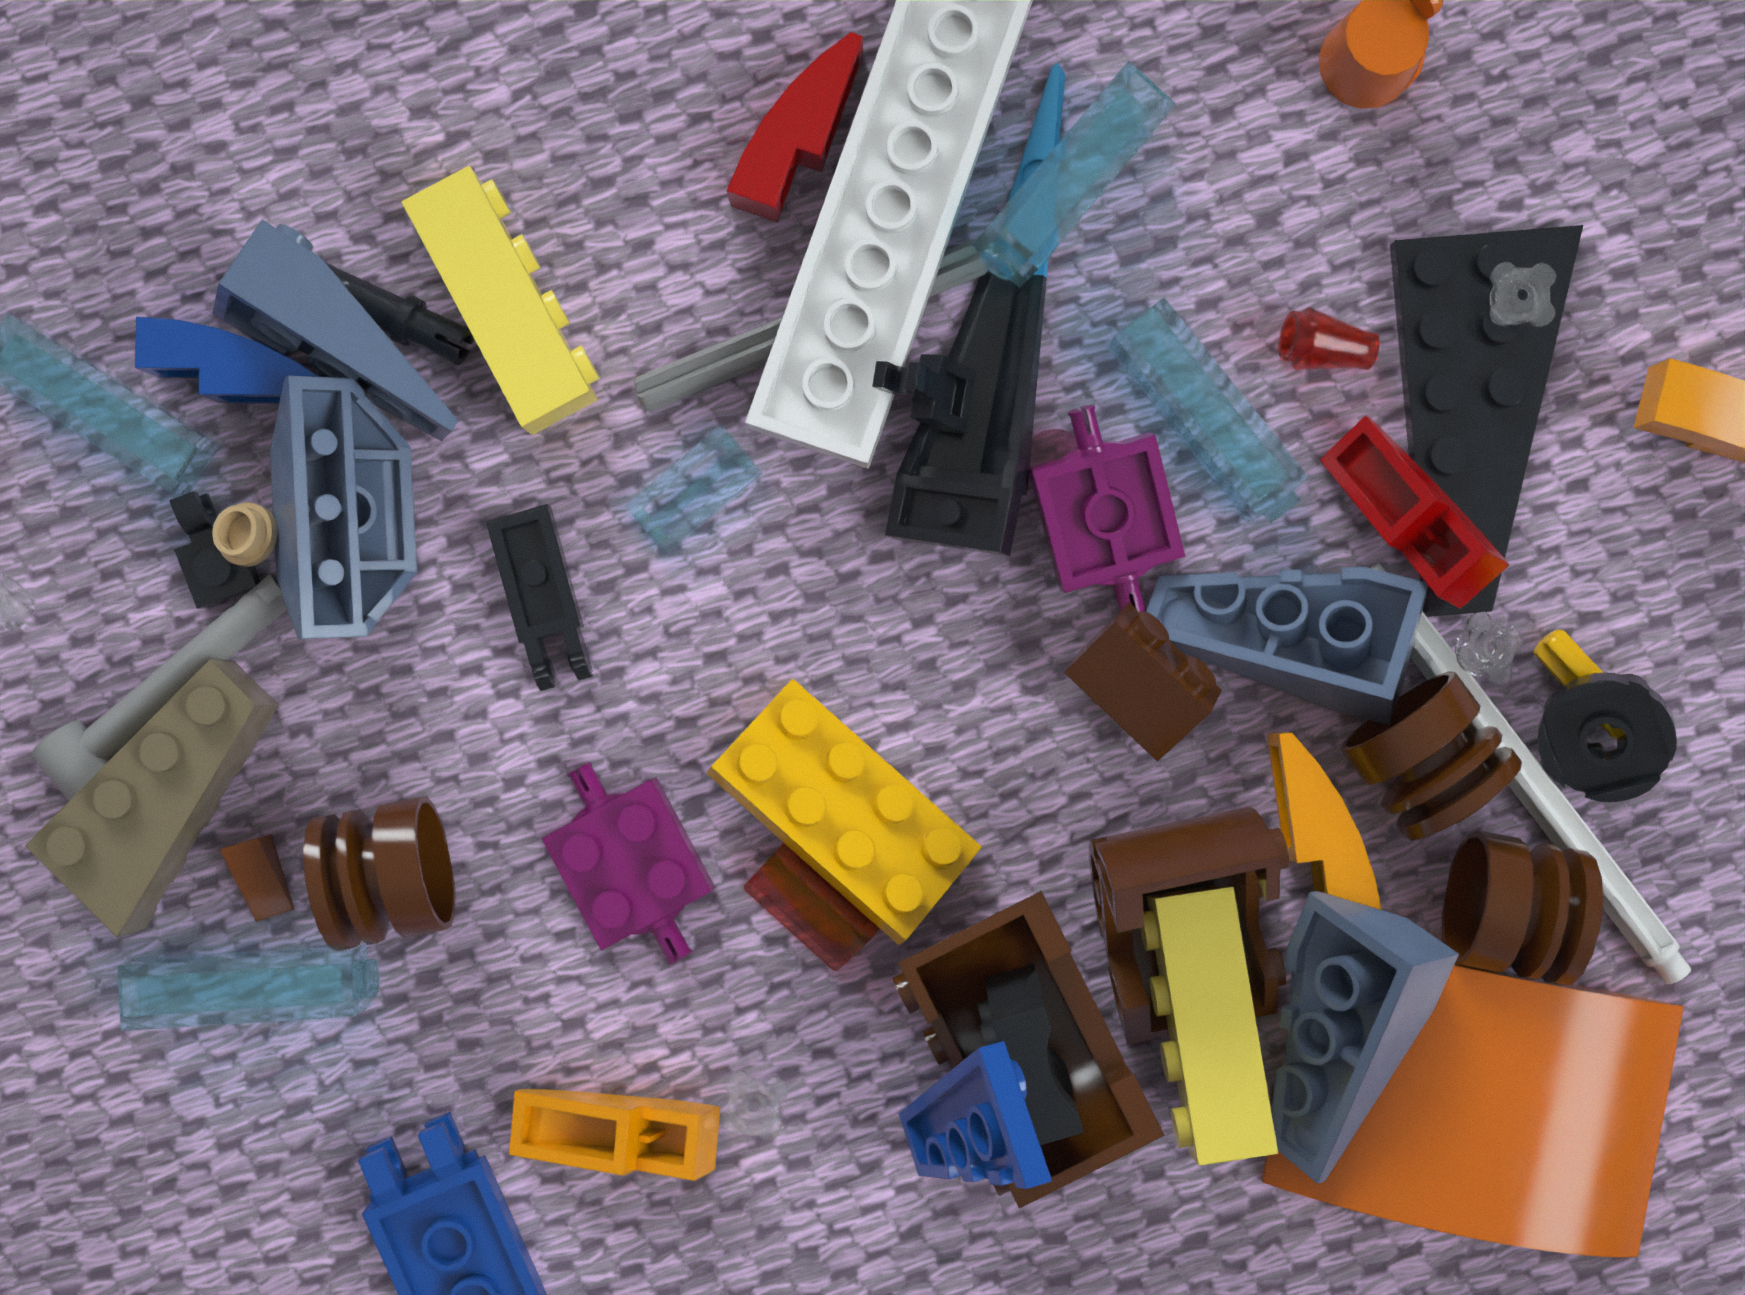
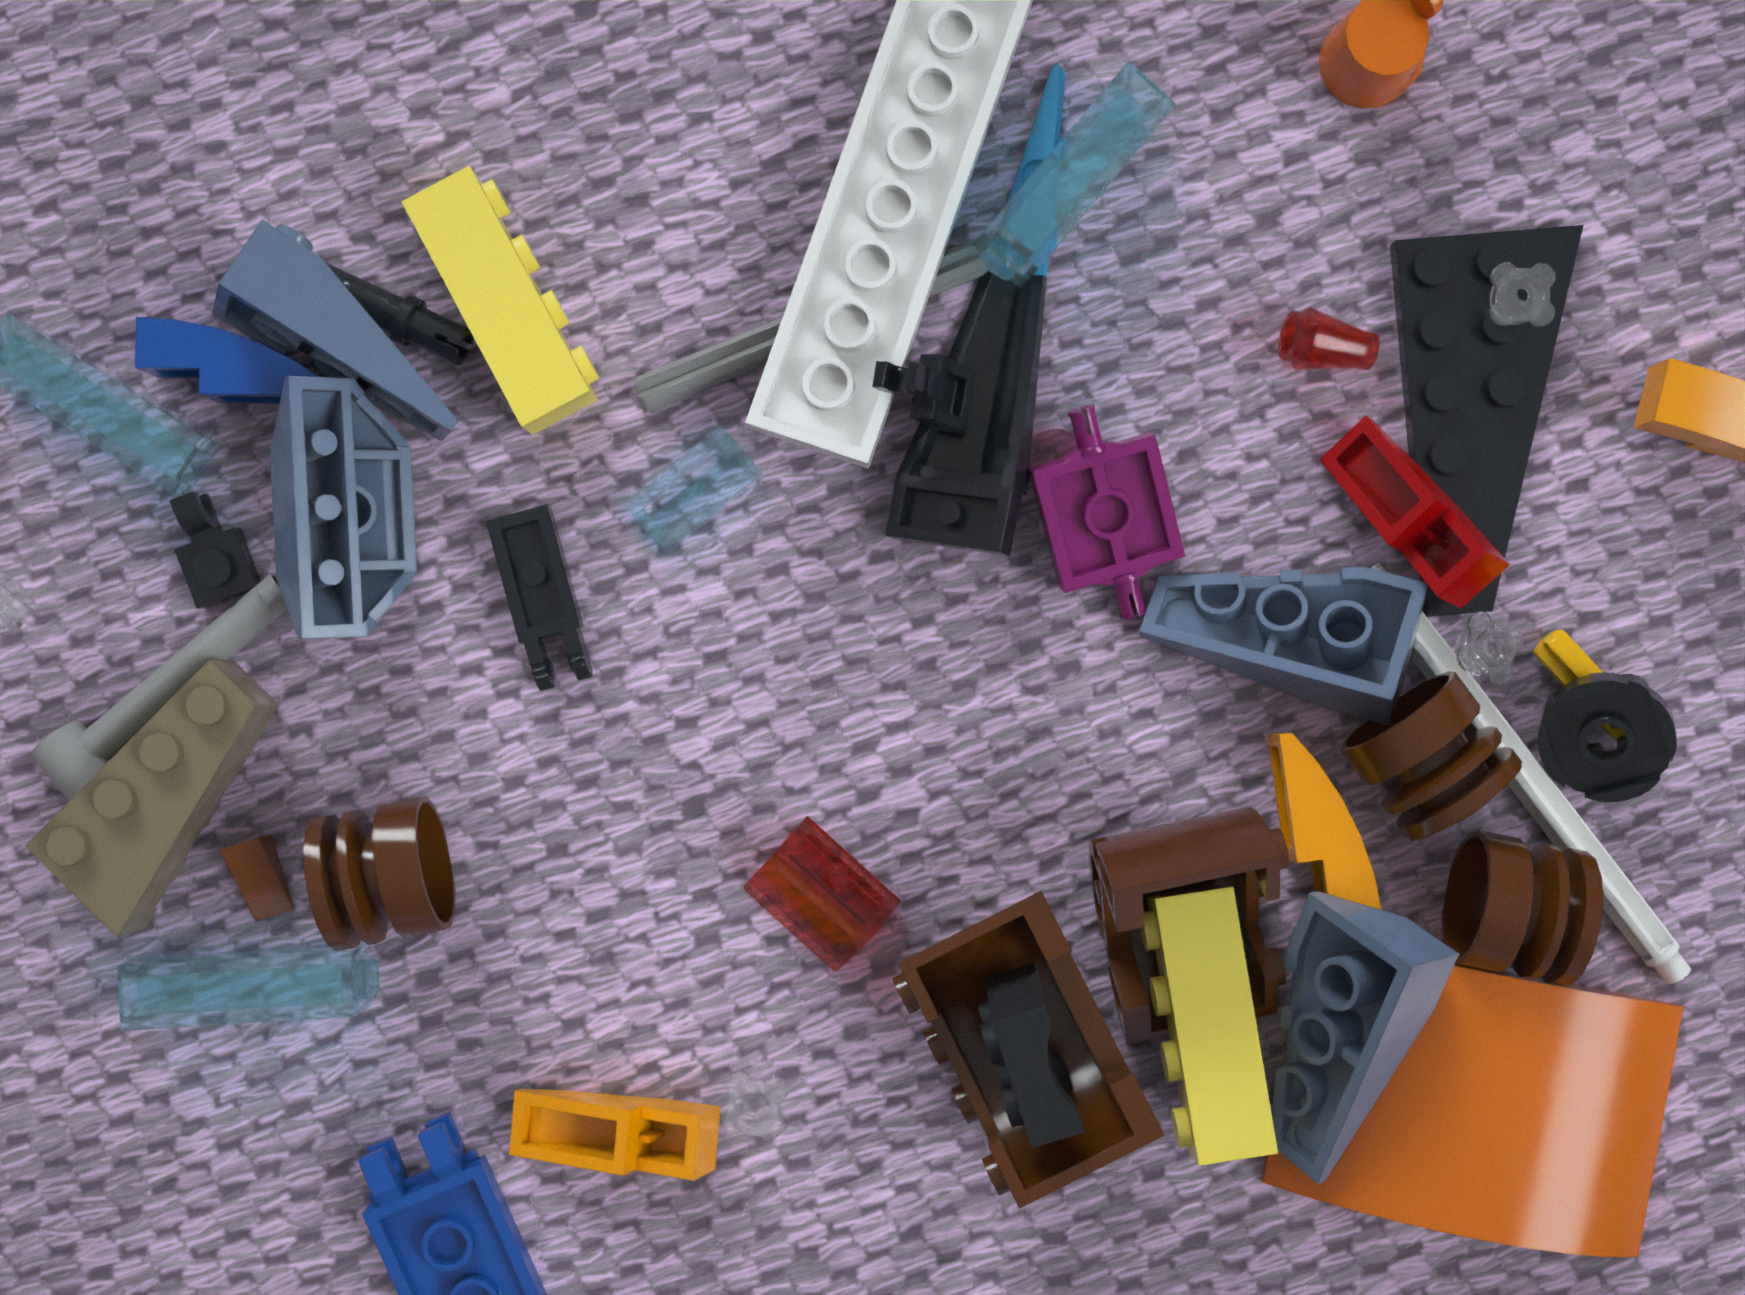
(245, 533): tan plate -> none
(628, 863): magenta plate -> none
(796, 131): red slope -> none
(844, 811): yellow plate -> none
(977, 1124): blue wing -> none
(1144, 681): reddish brown brick -> none
(1208, 413): clear light blue brick -> none

